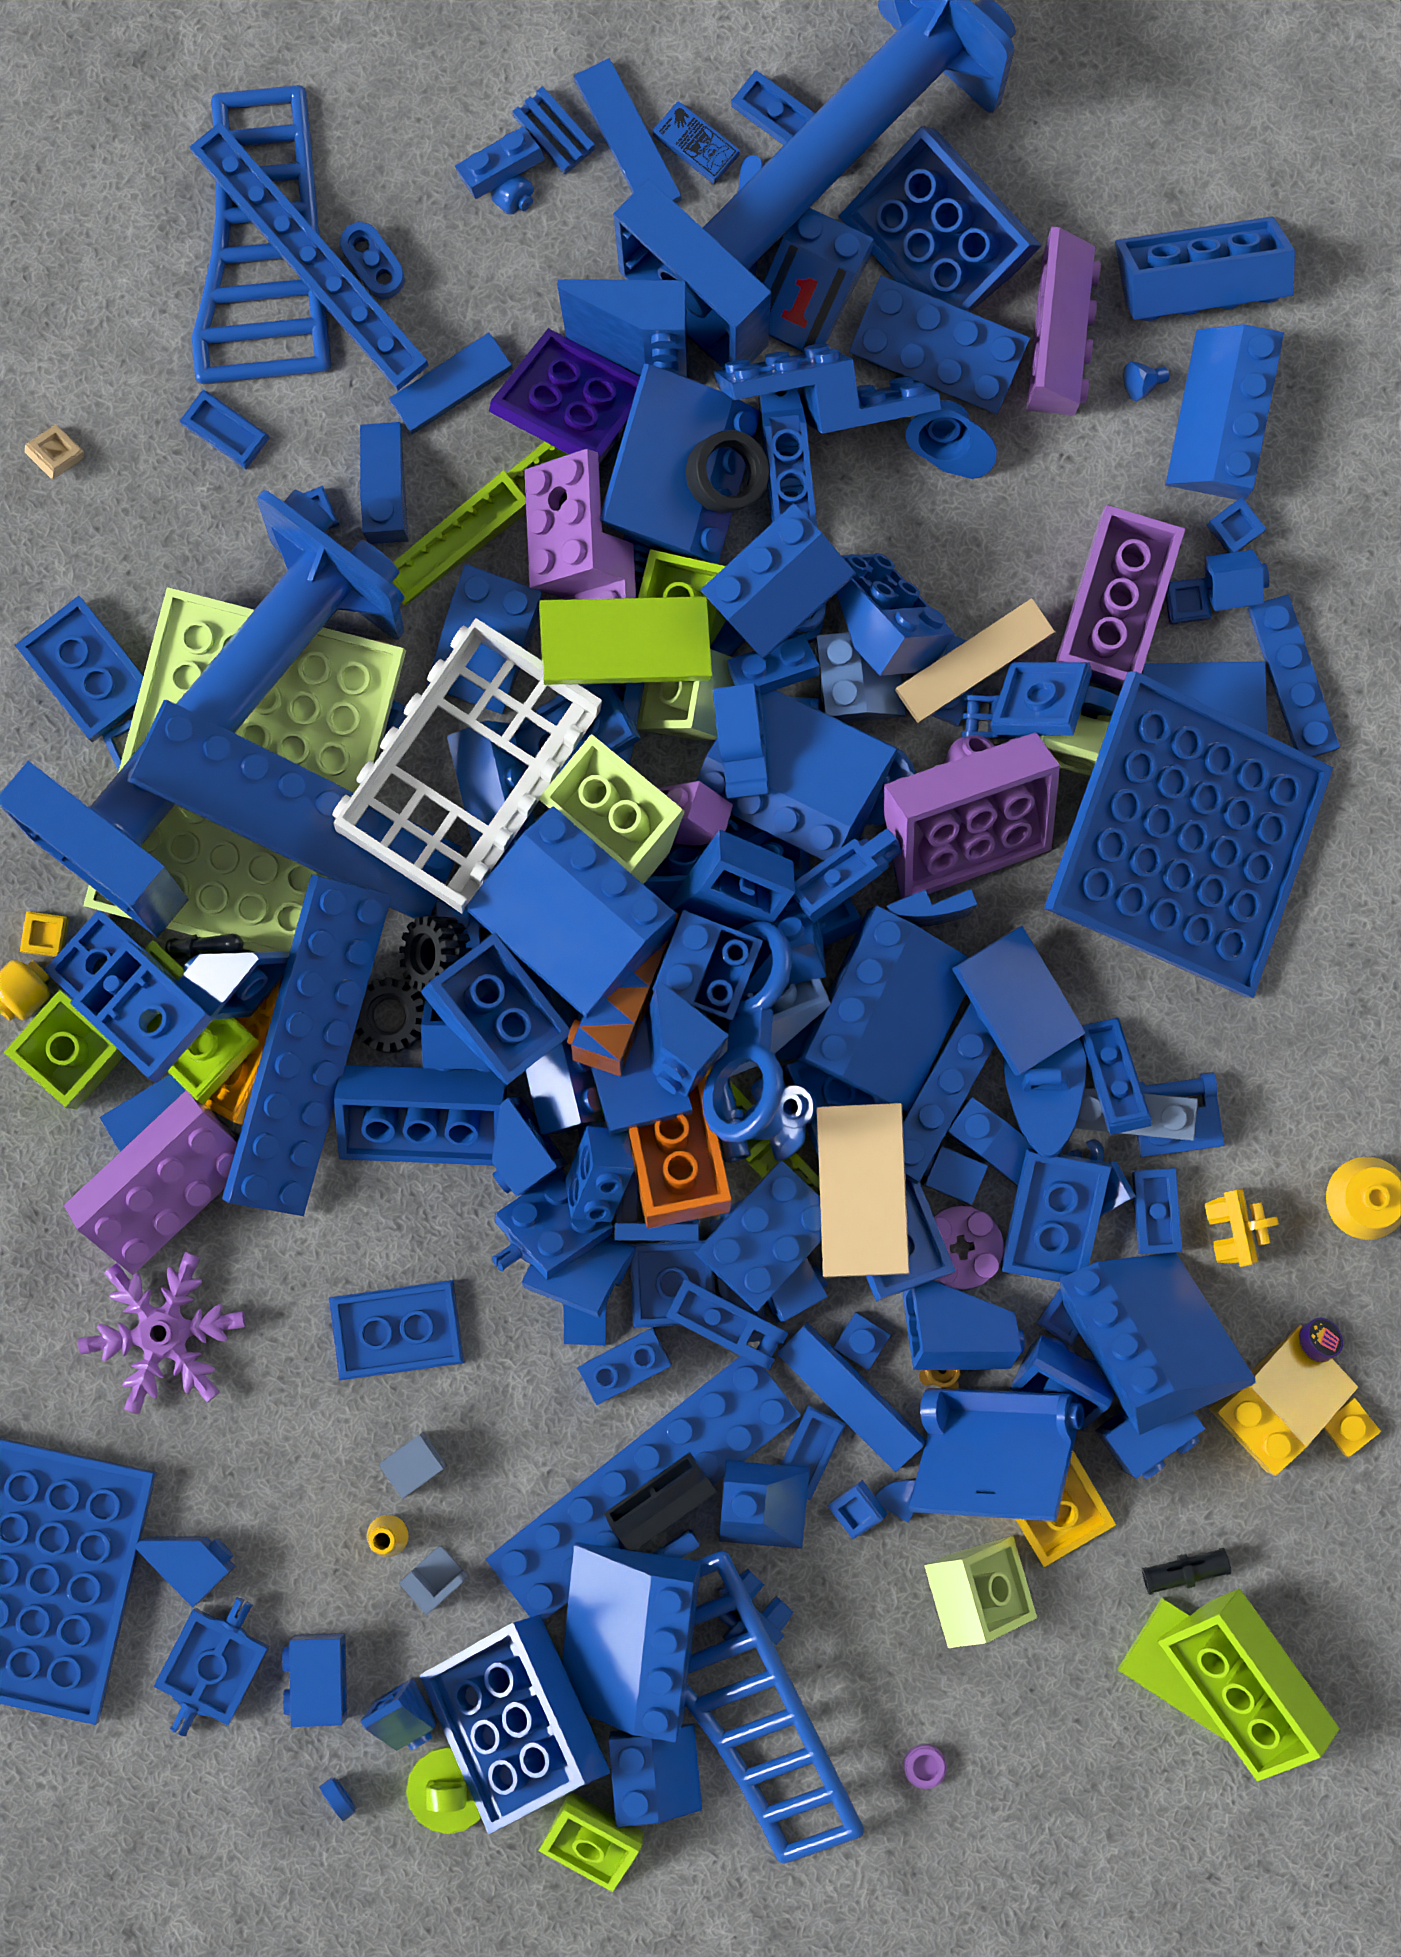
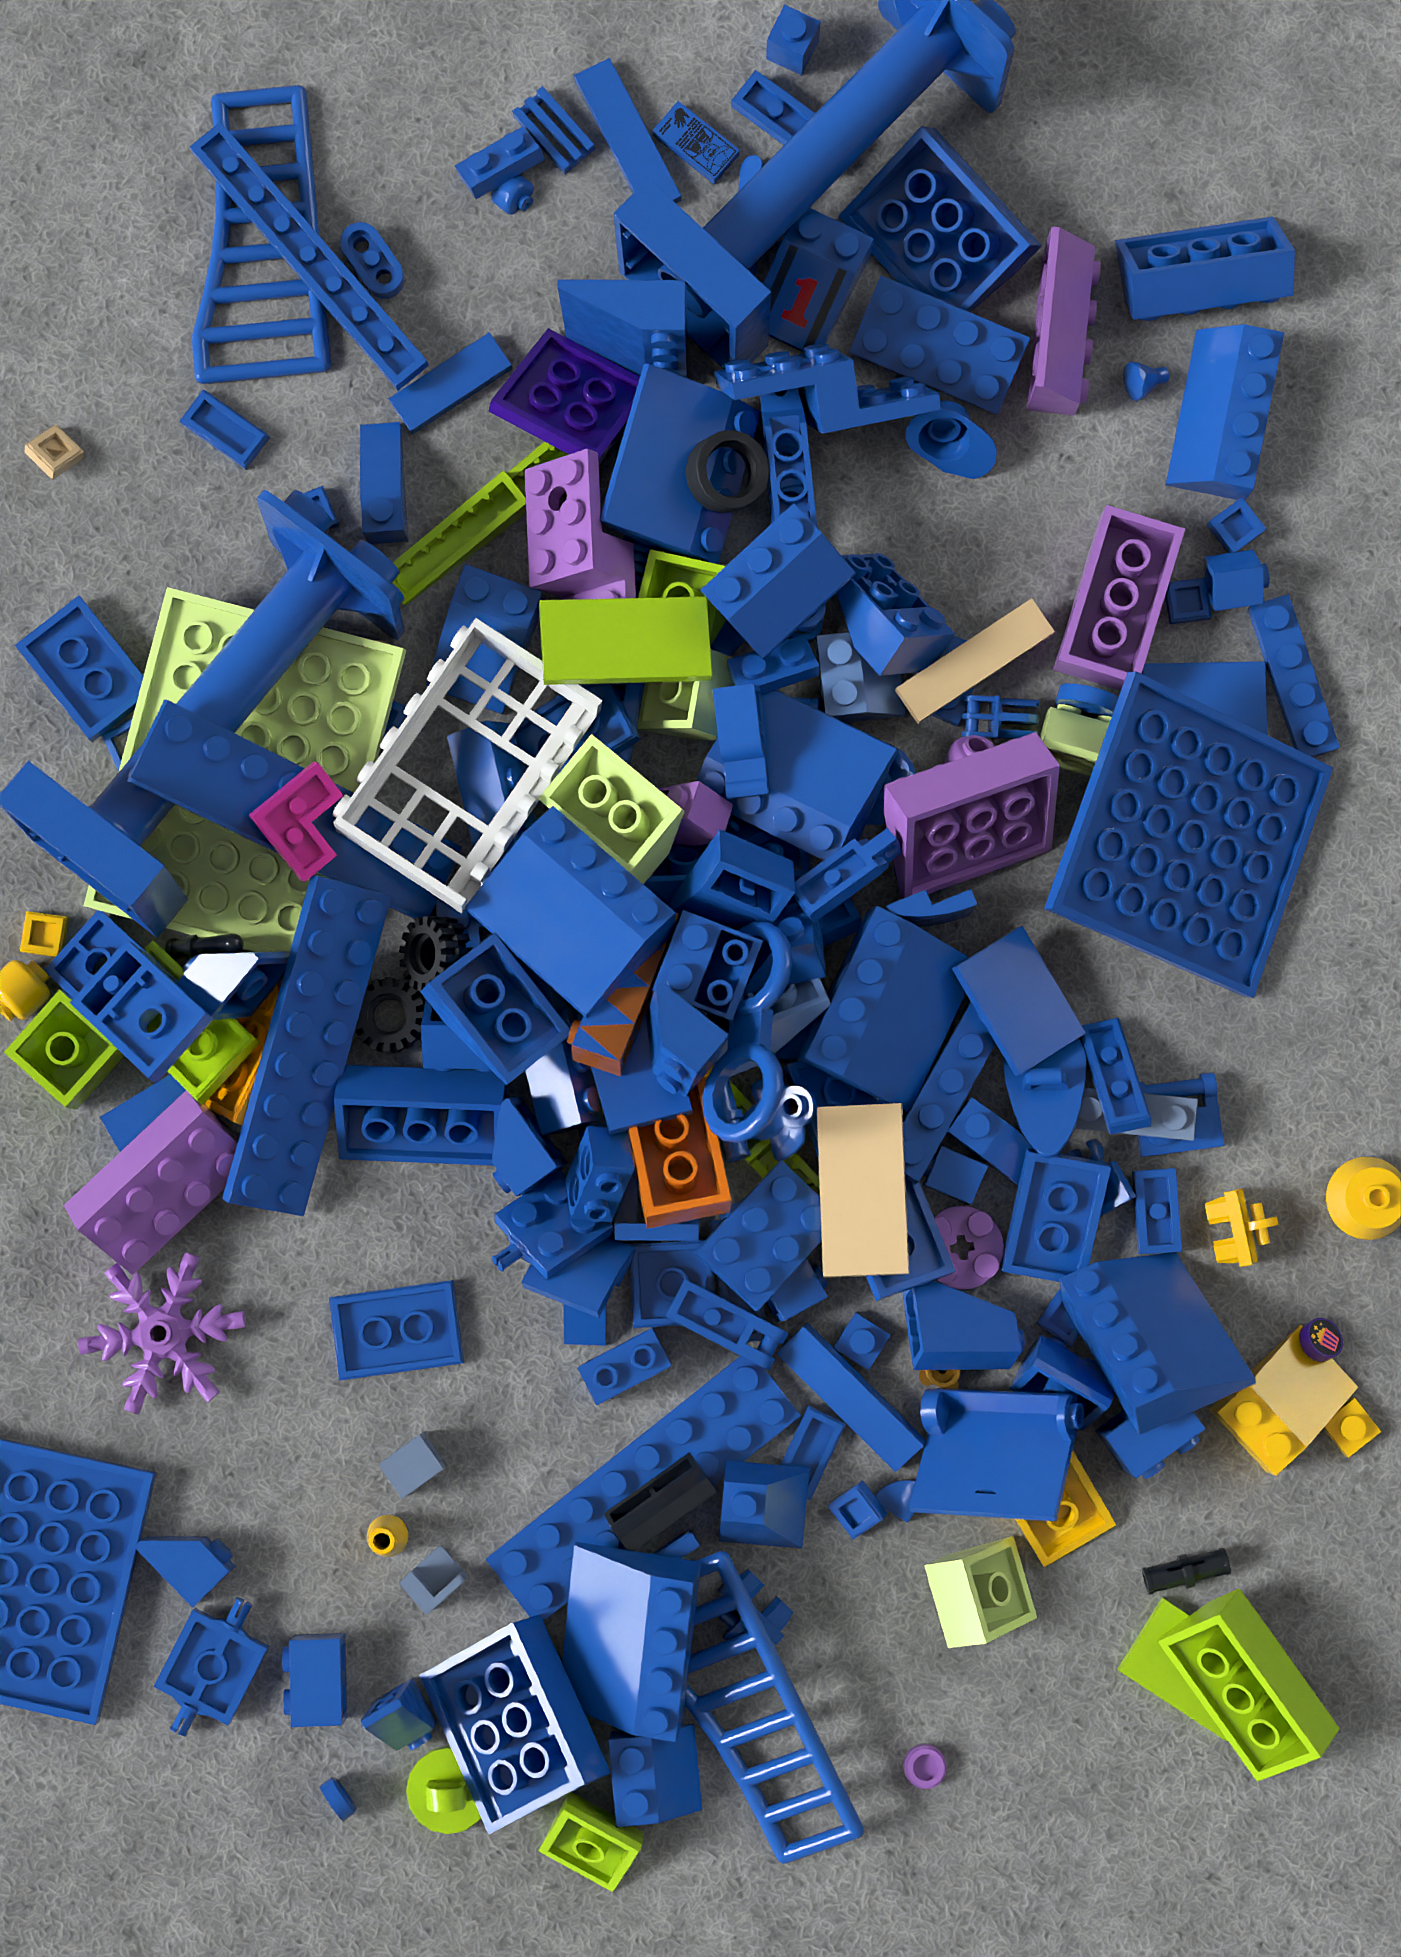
(289, 816): none -> dark pink plate
(793, 39): none -> blue brick
(1041, 698): blue tile -> none

